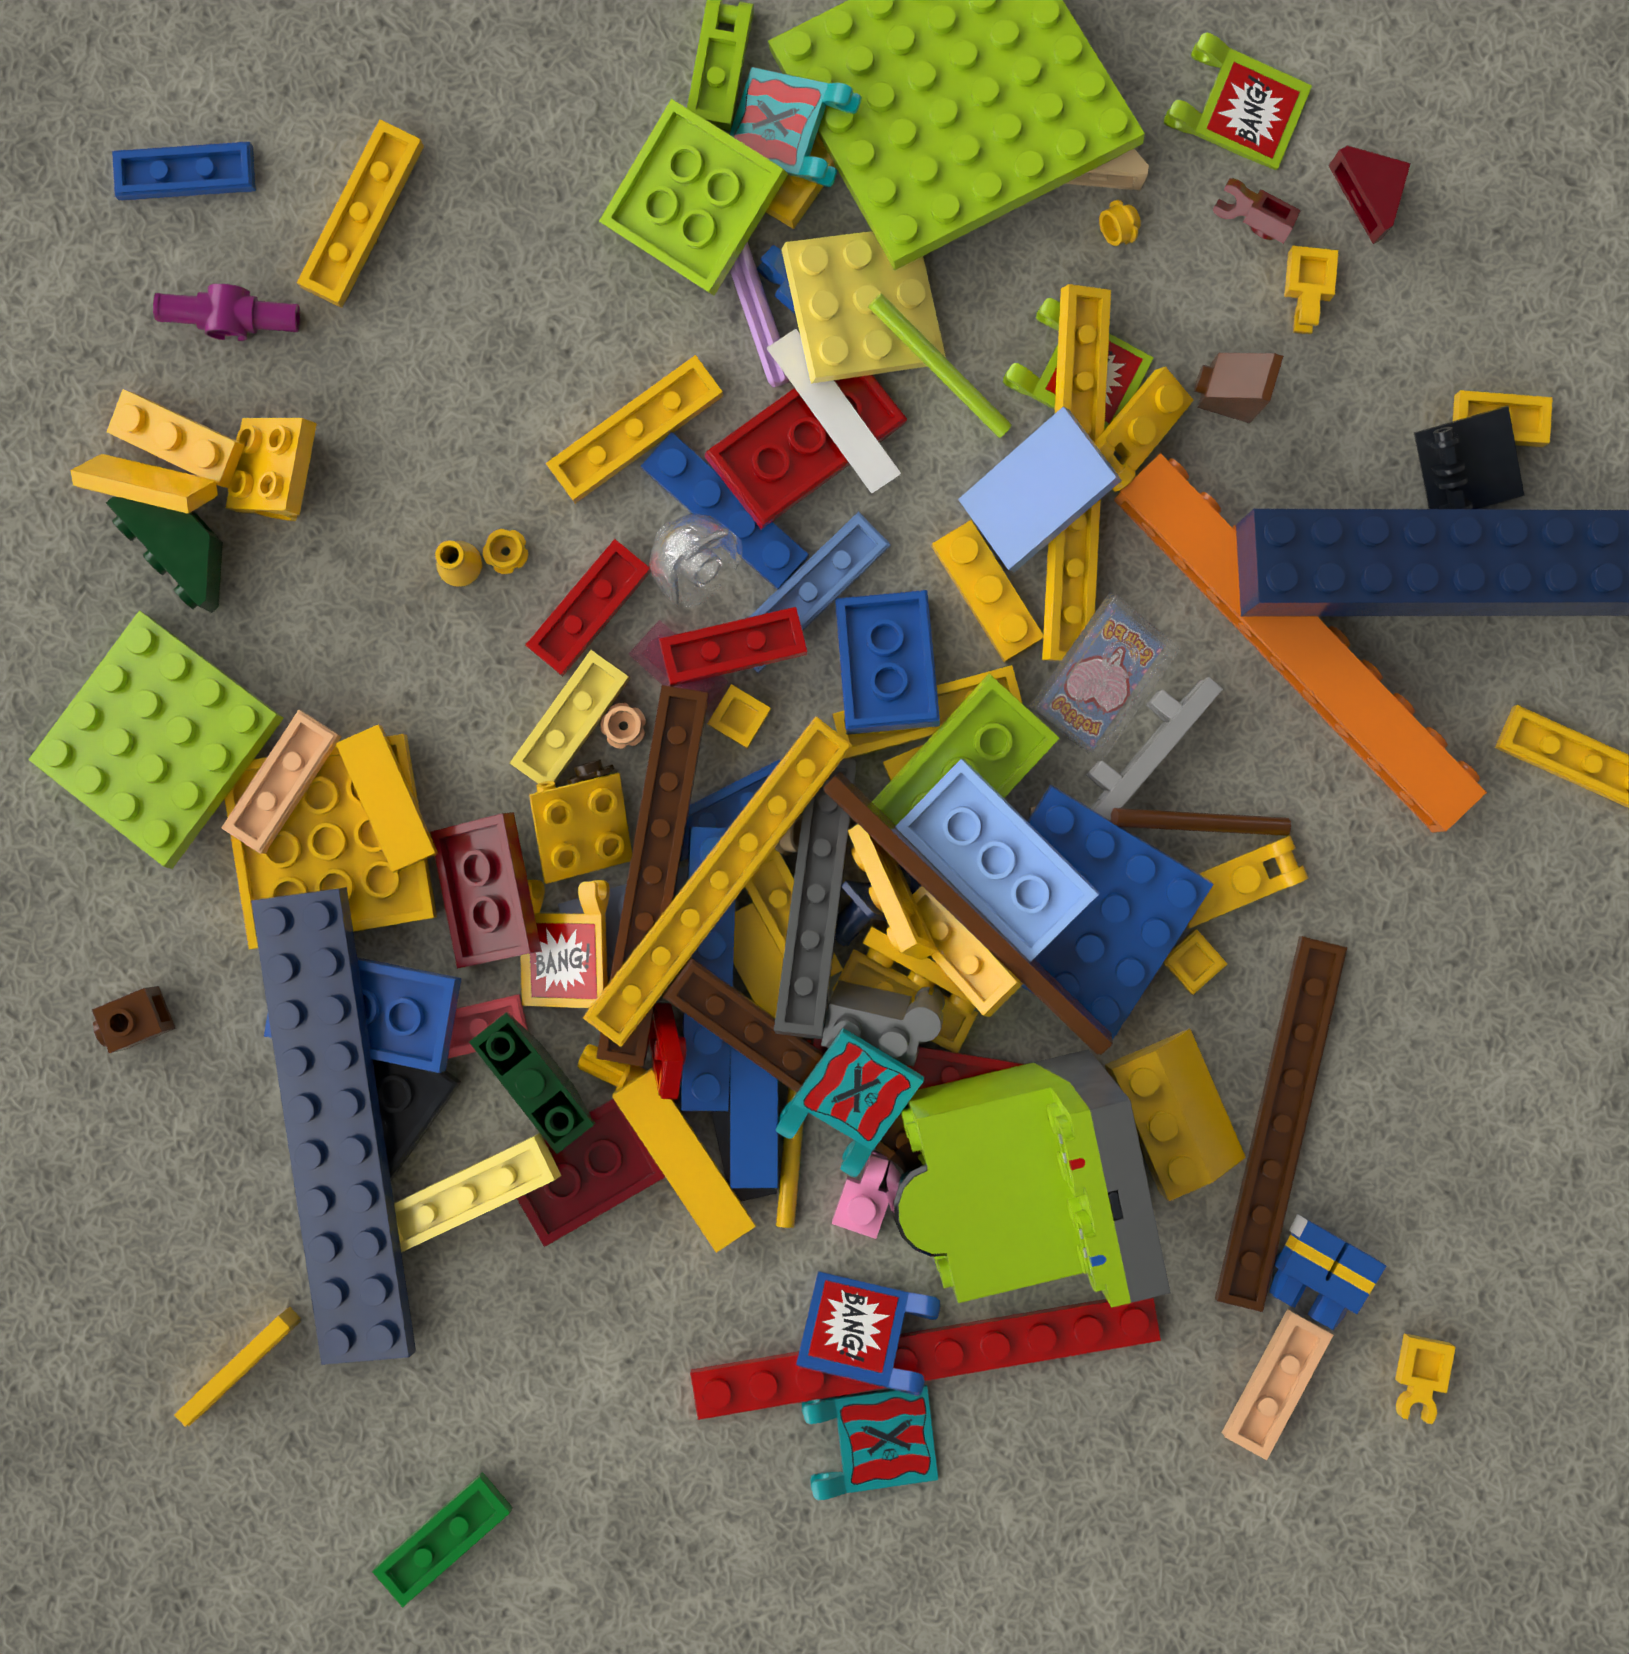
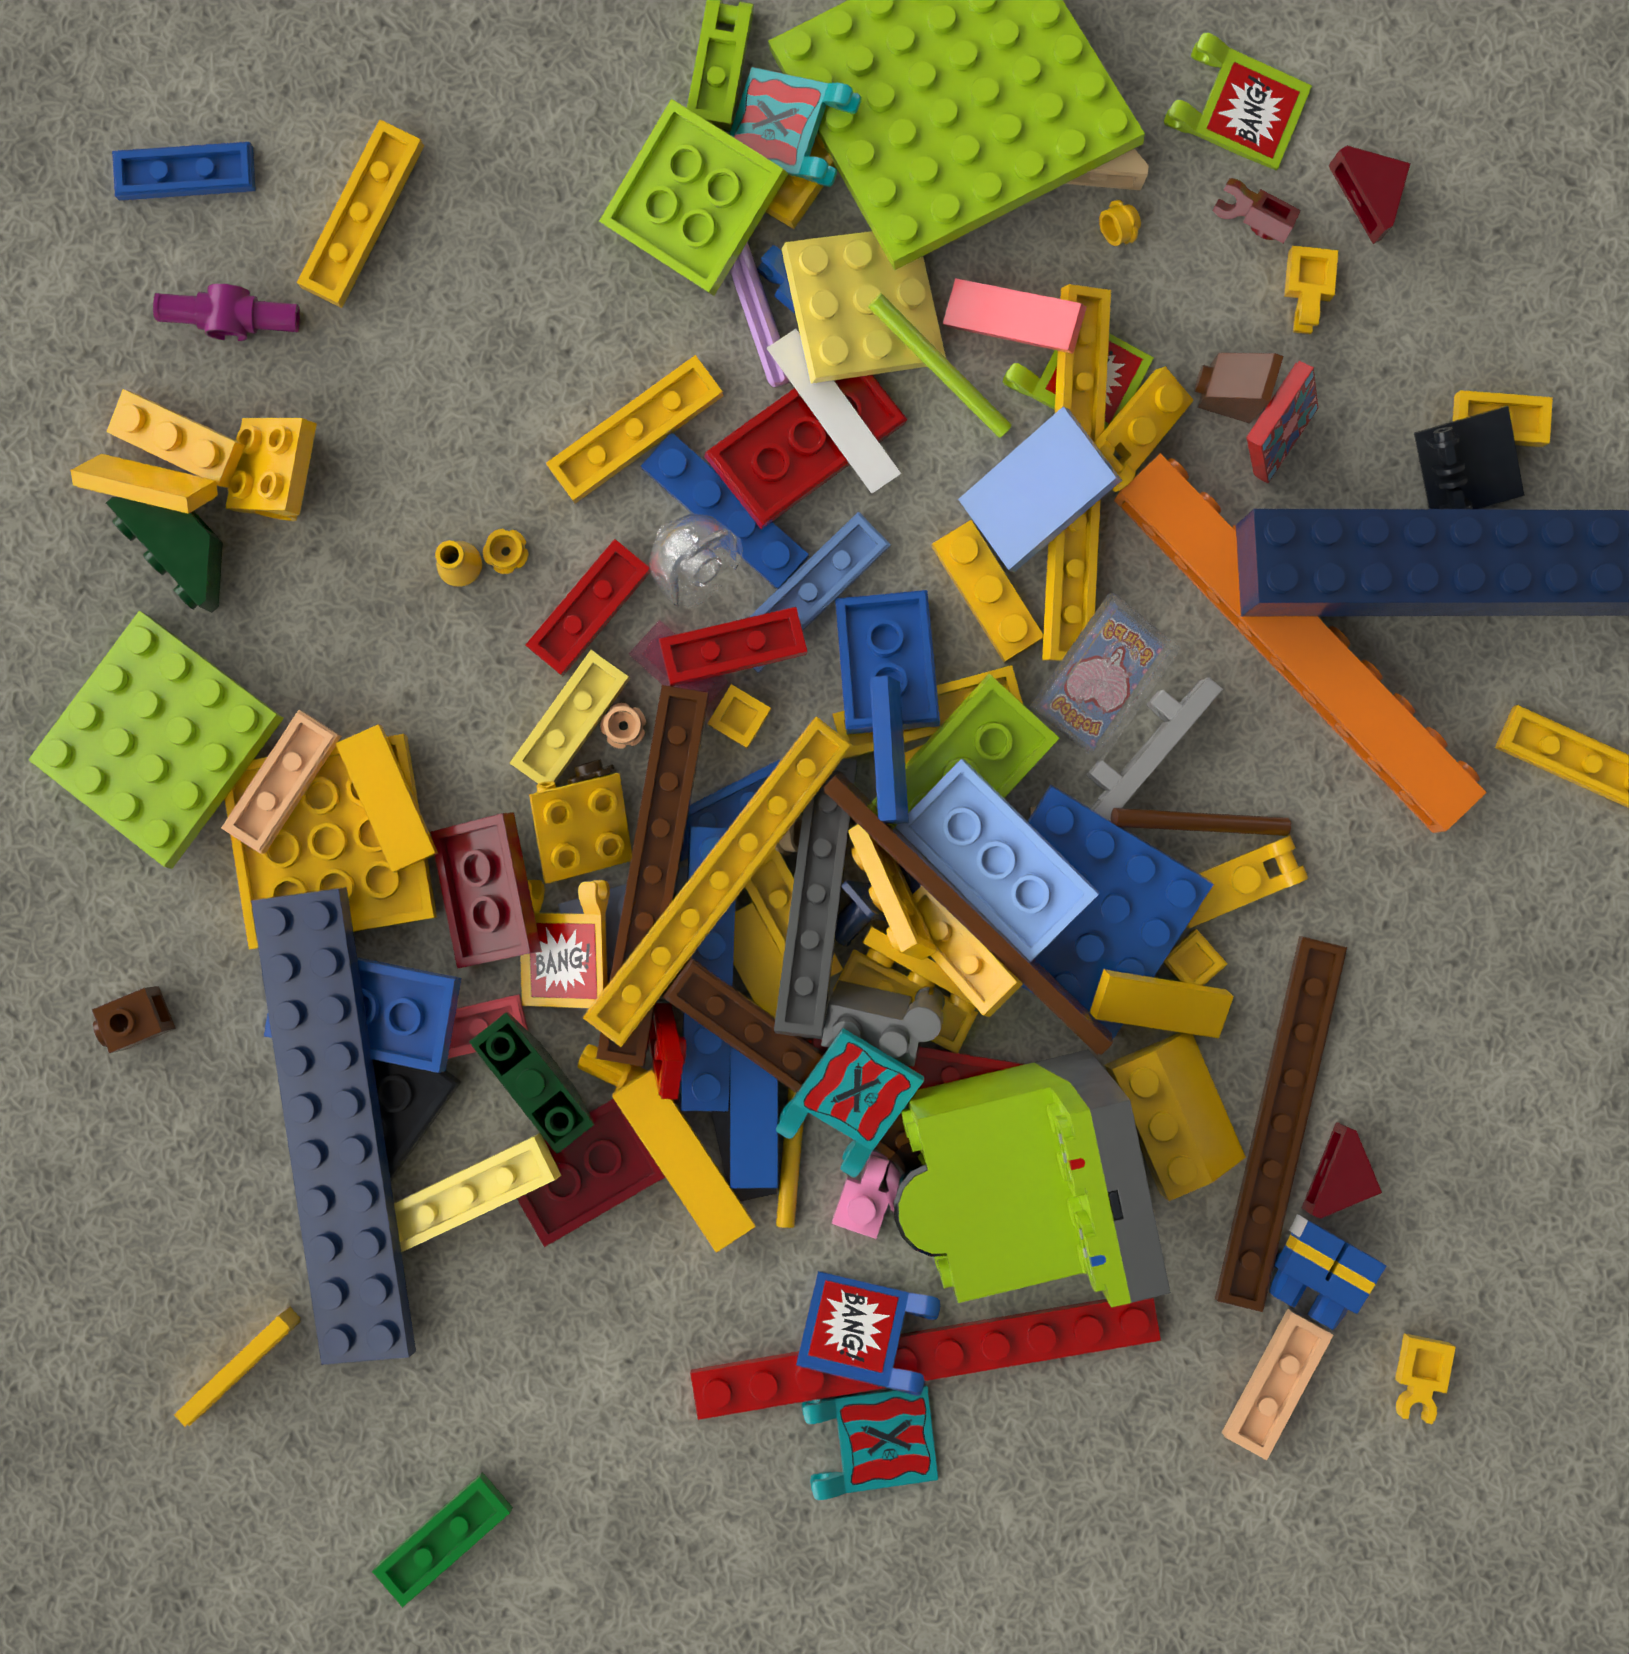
(889, 750): none -> blue tile
(1014, 315): none -> coral tile
(1161, 1004): none -> yellow tile
(1283, 421): none -> red tile
(1342, 1175): none -> dark red slope

